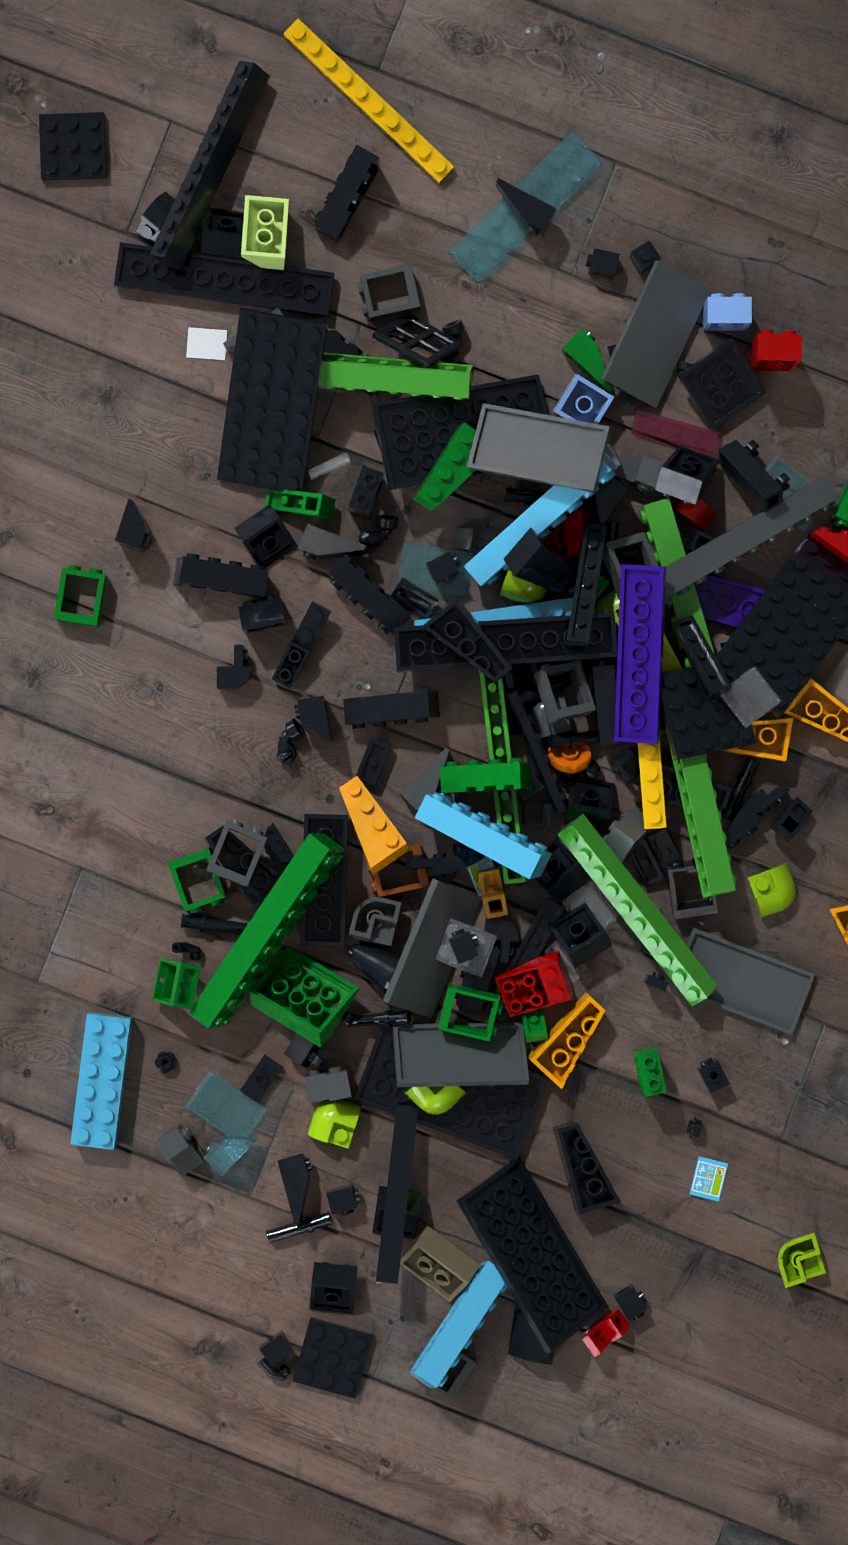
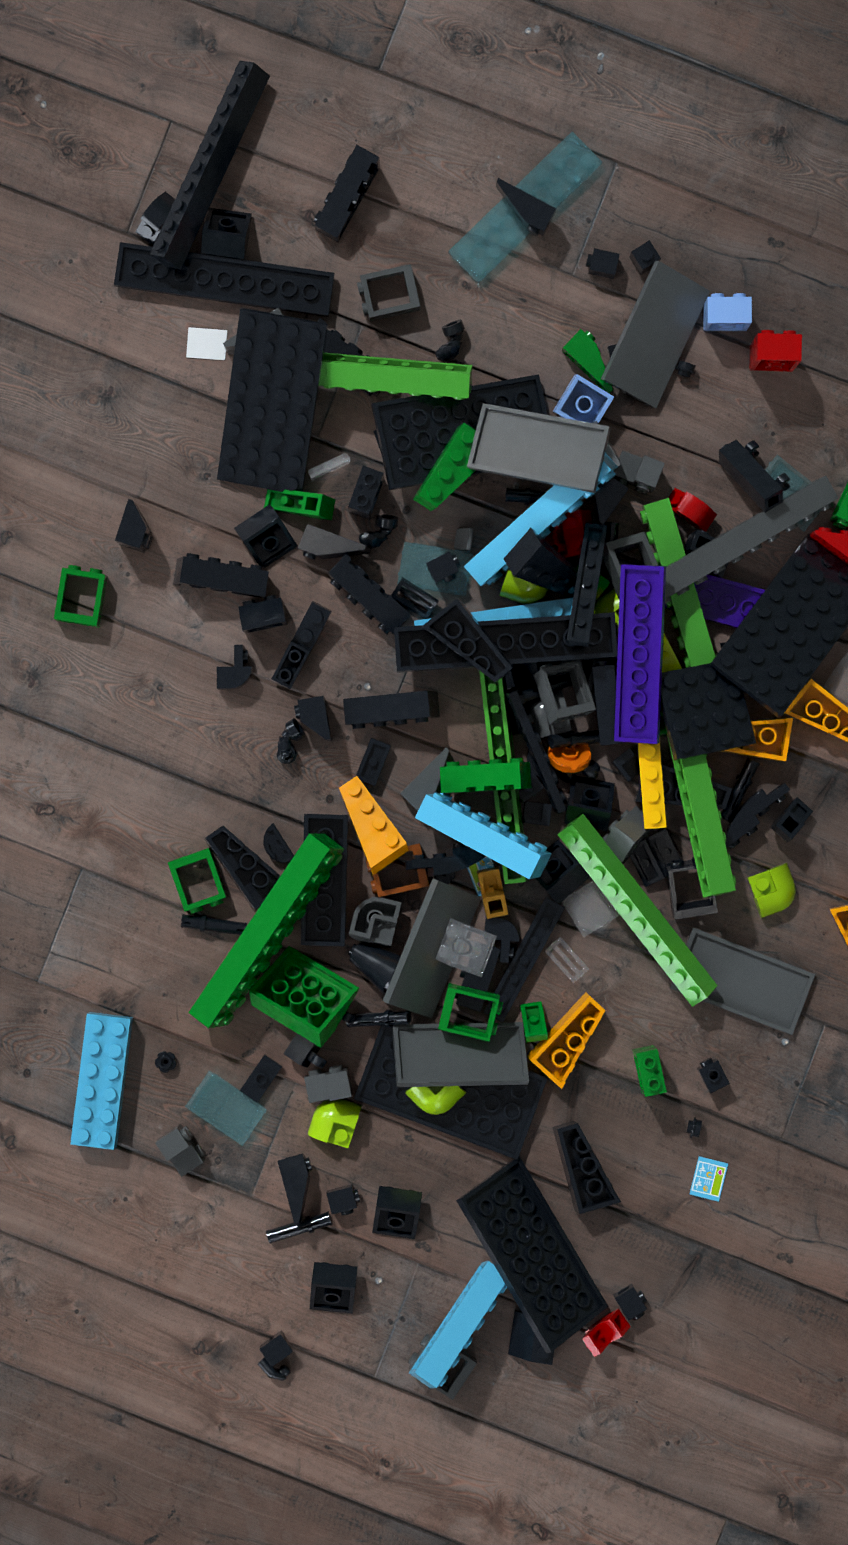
(72, 146): black plate -> none
(170, 991): green window -> none
(185, 947): black arm -> none
(226, 873): dark grey window -> none
(227, 1151): clear light blue slope -> none
(265, 231): yellowish green slope -> none
(333, 1357): black plate -> none
(368, 101): yellow plate -> none
(397, 1194): black tile -> none
(429, 331): black window -> none
(439, 1264): dark tan slope -> none
(464, 945): black brick -> none
(535, 985): red slope -> none
(580, 935): black slope -> none
(656, 980): black plate -> none
(675, 431): clear pink tile -> none
(686, 475): black slope -> none
(701, 656): black plate -> none
(721, 383): black plate -> none
(750, 697): clear tile -> none
(800, 1260): lime brick -> none

